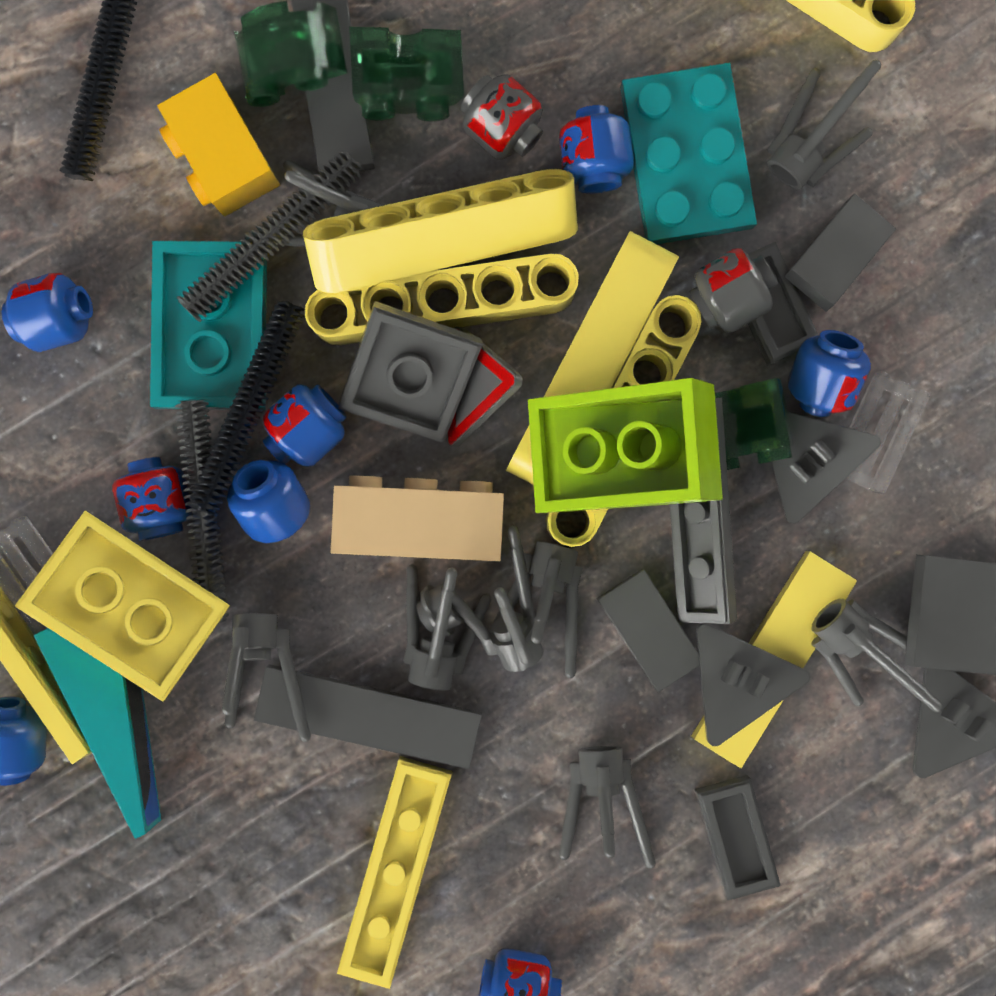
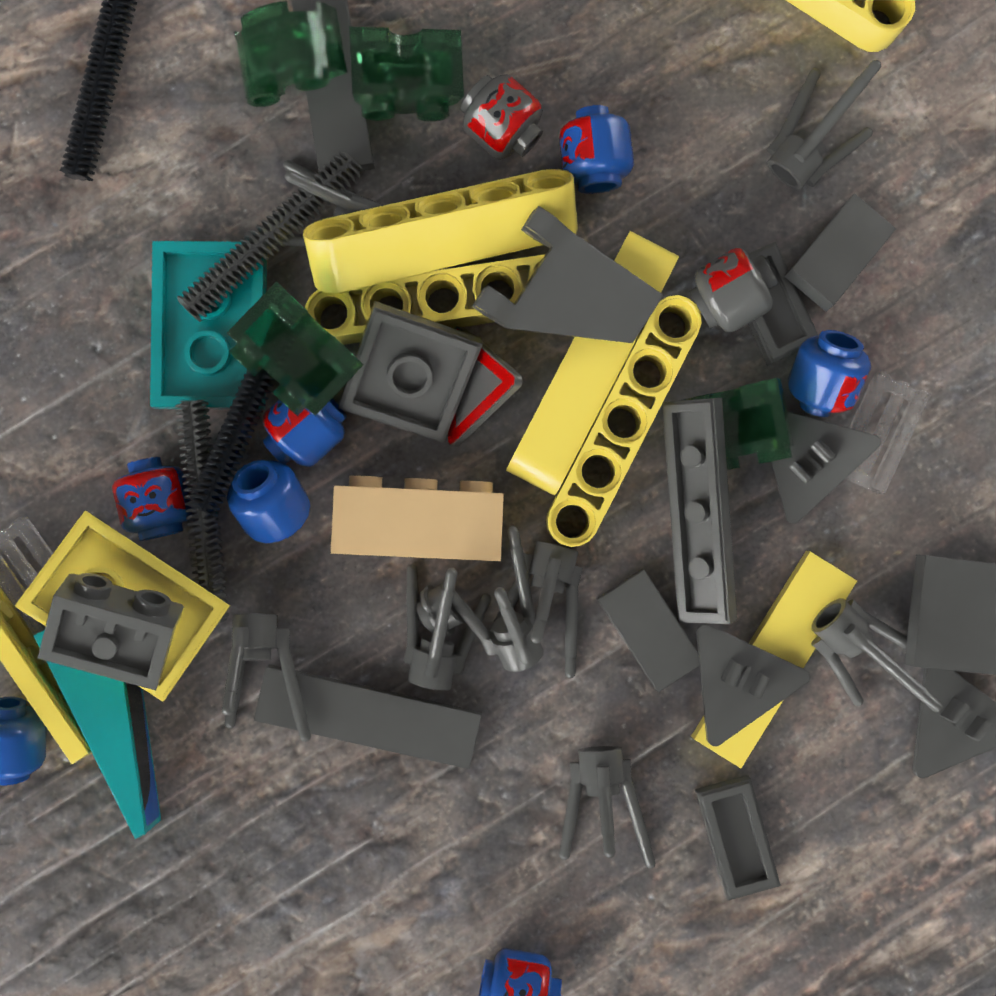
(47, 312): blue head -> none
(110, 630): none -> dark grey bracket
(217, 145): yellow brick -> none
(293, 351): none -> clear green cylinder
(394, 872): light yellow tile -> none
(573, 290): none -> dark grey flag
(625, 447): lime slope -> none
(688, 154): teal plate -> none

